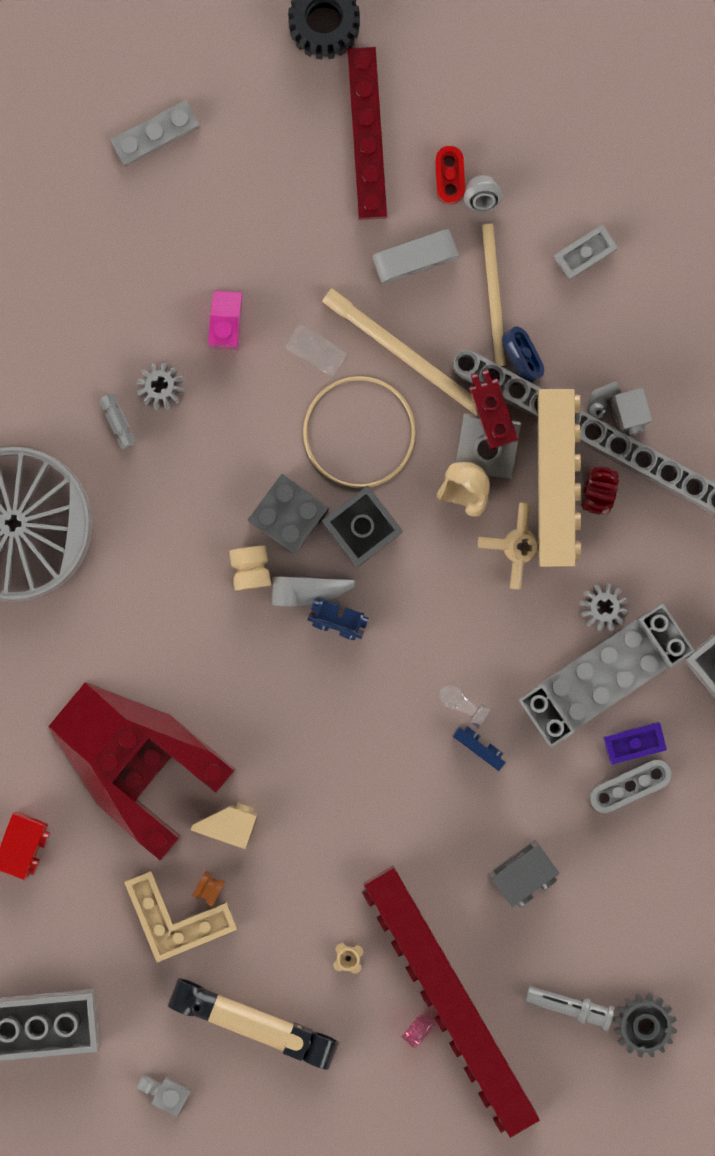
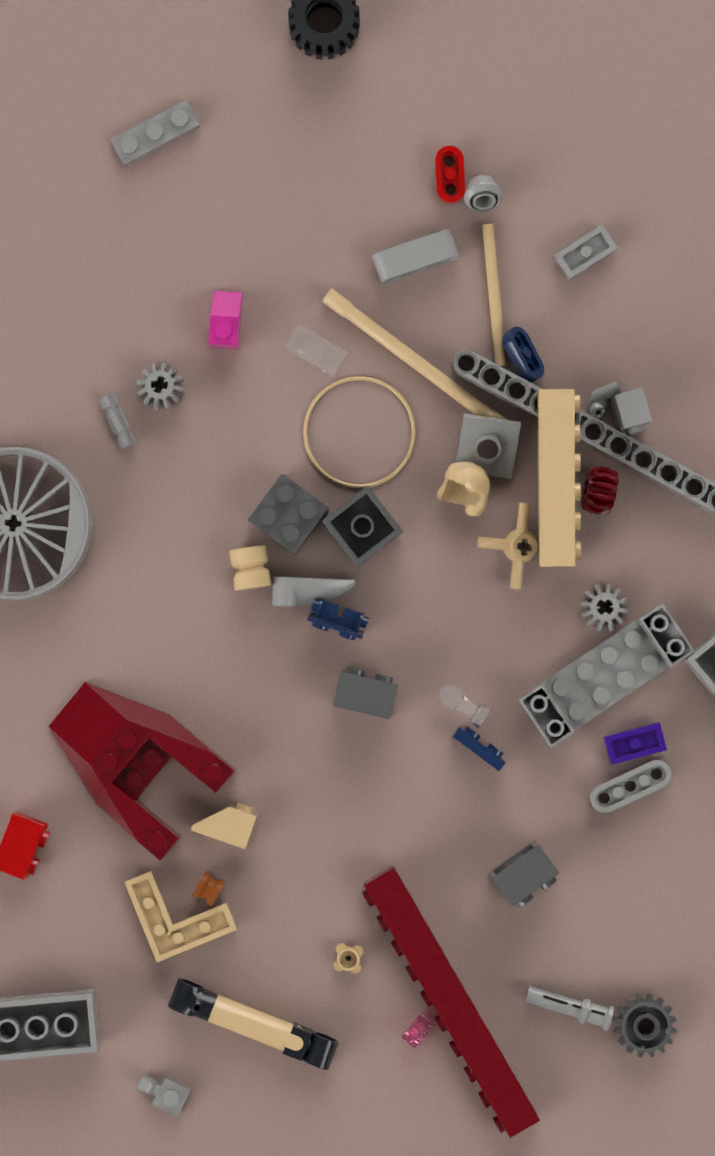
(365, 694): none -> dark grey brick
(367, 133): dark red plate -> none
(492, 411): dark red hinge -> none

